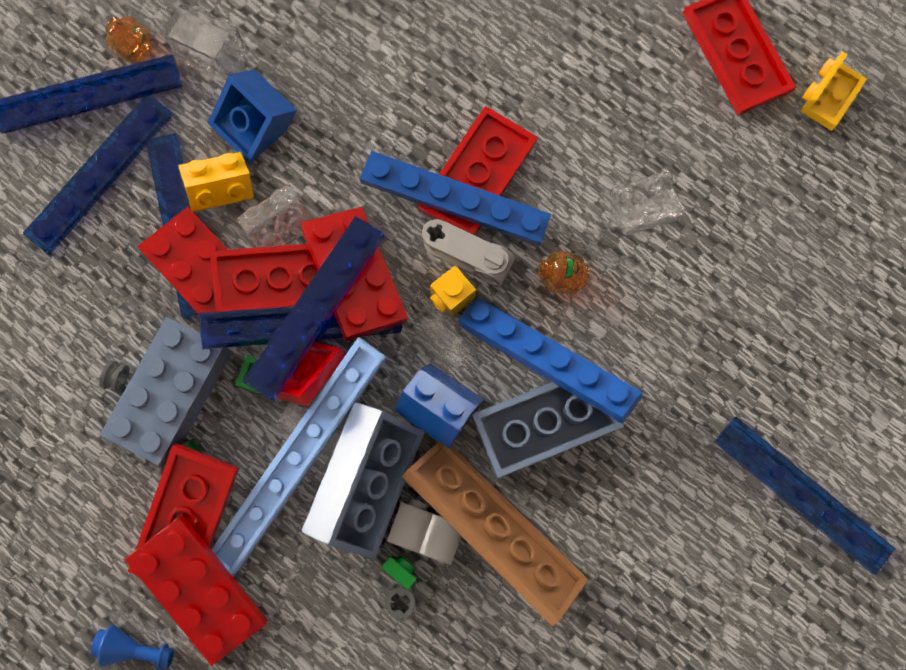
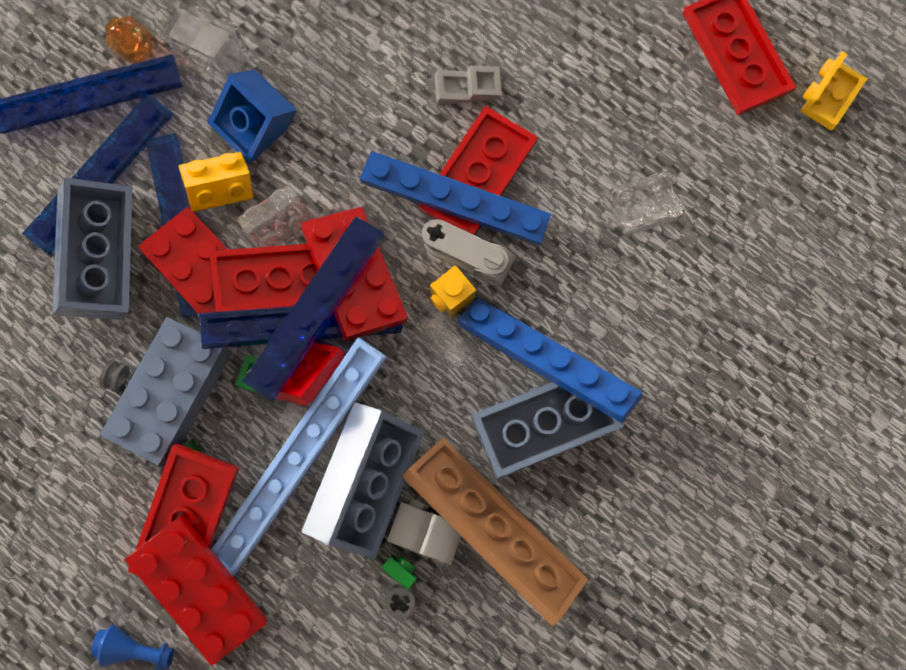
(92, 250): none -> sand blue brick
(437, 404): blue slope -> none
(473, 85): none -> light grey slope
(564, 272): clear orange head -> none
(804, 495): clear blue tile -> none

